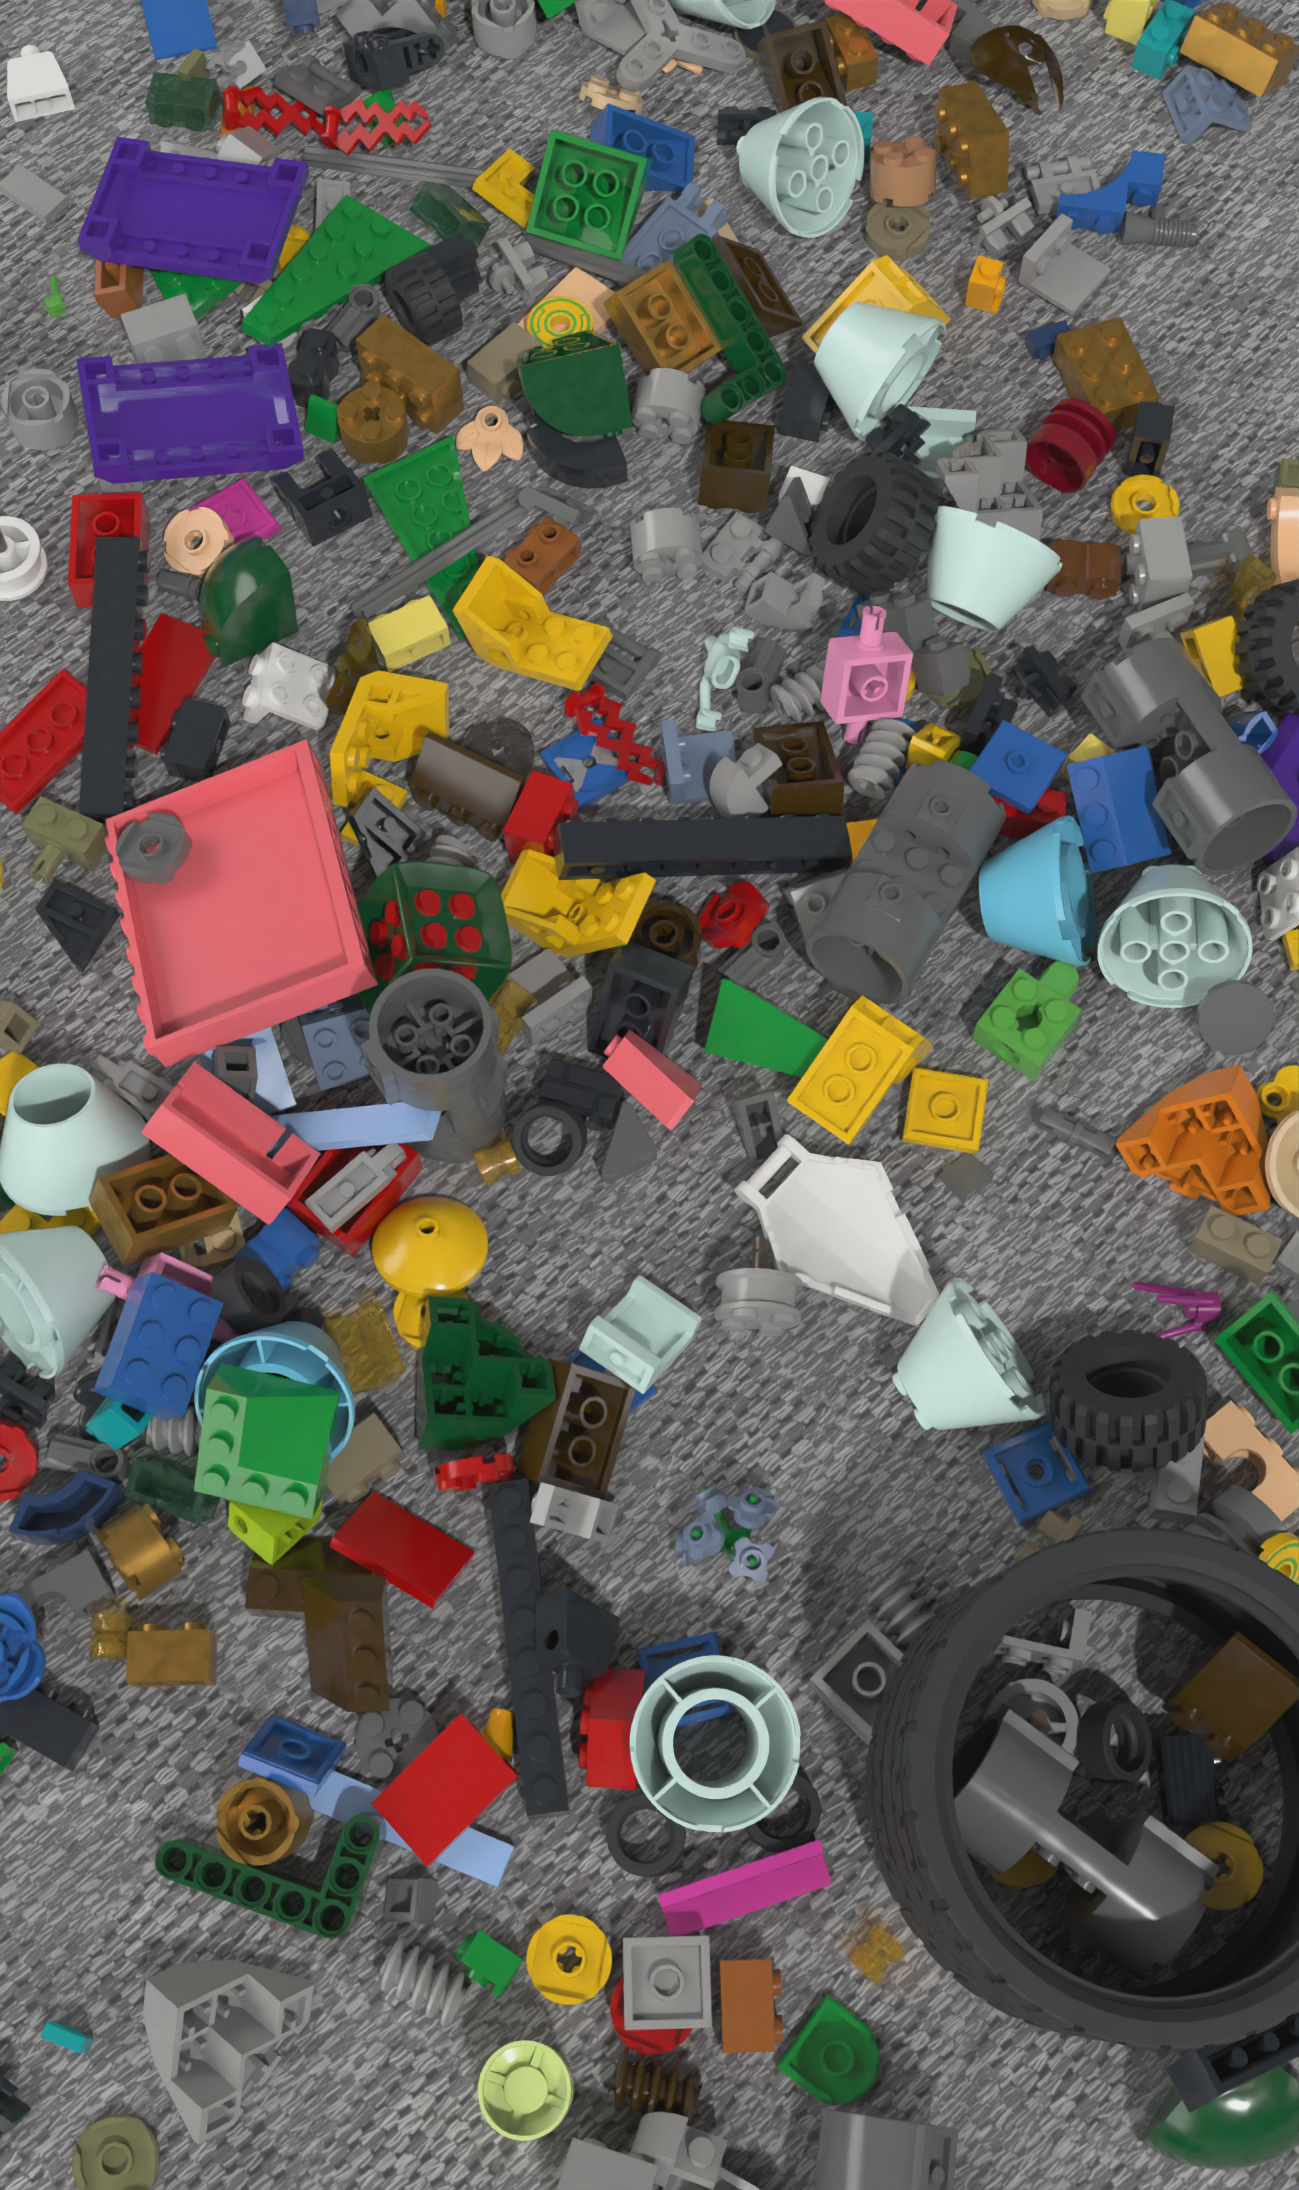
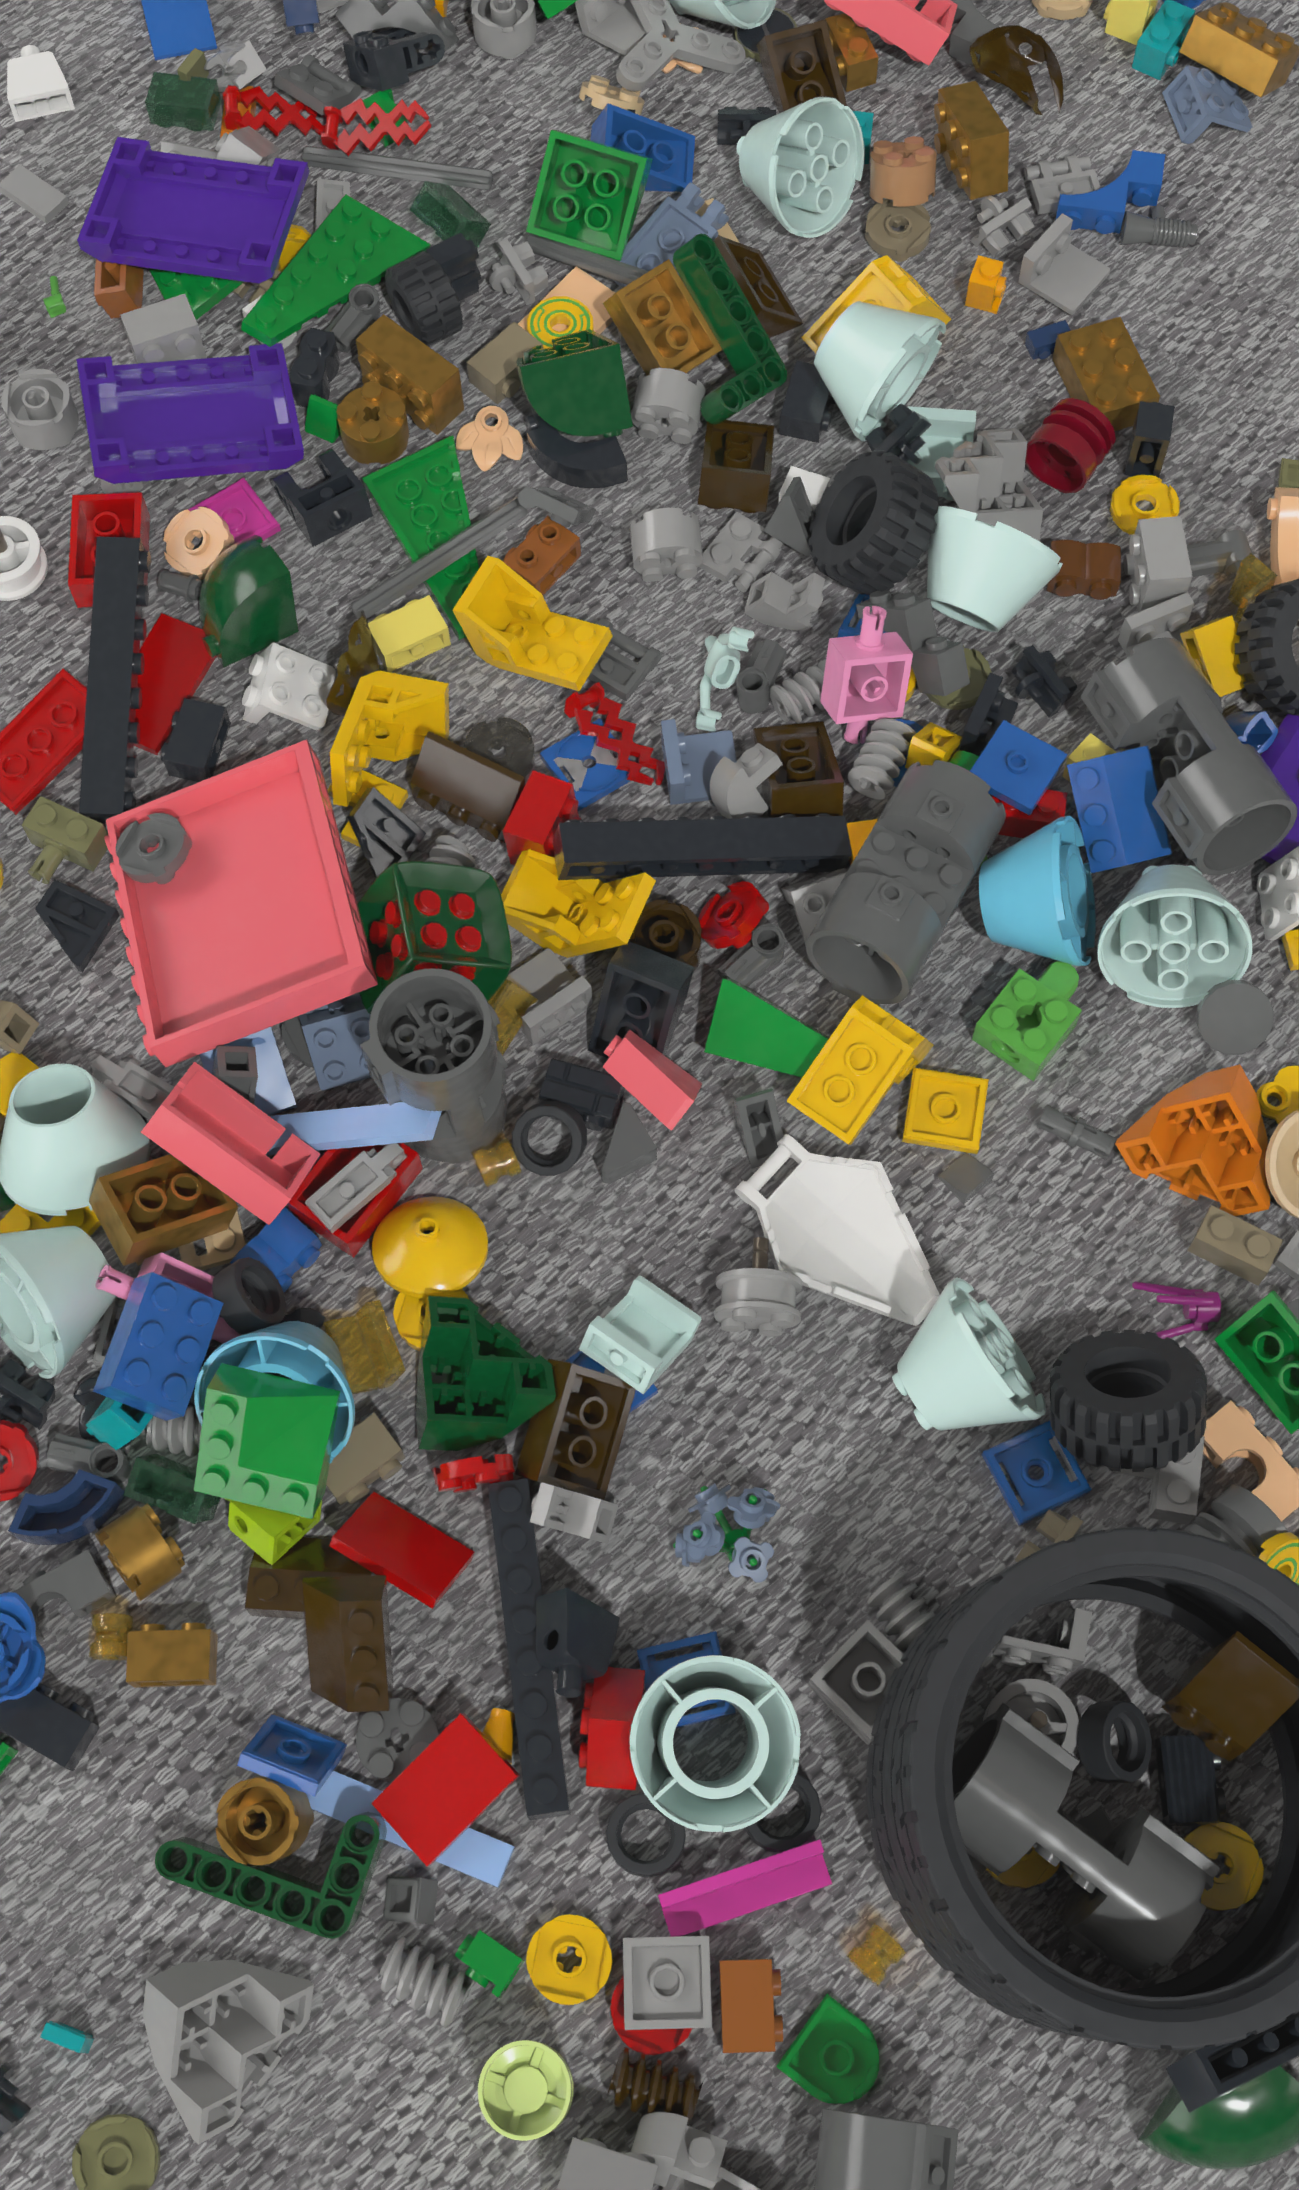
(504, 188): yellow plate -> none

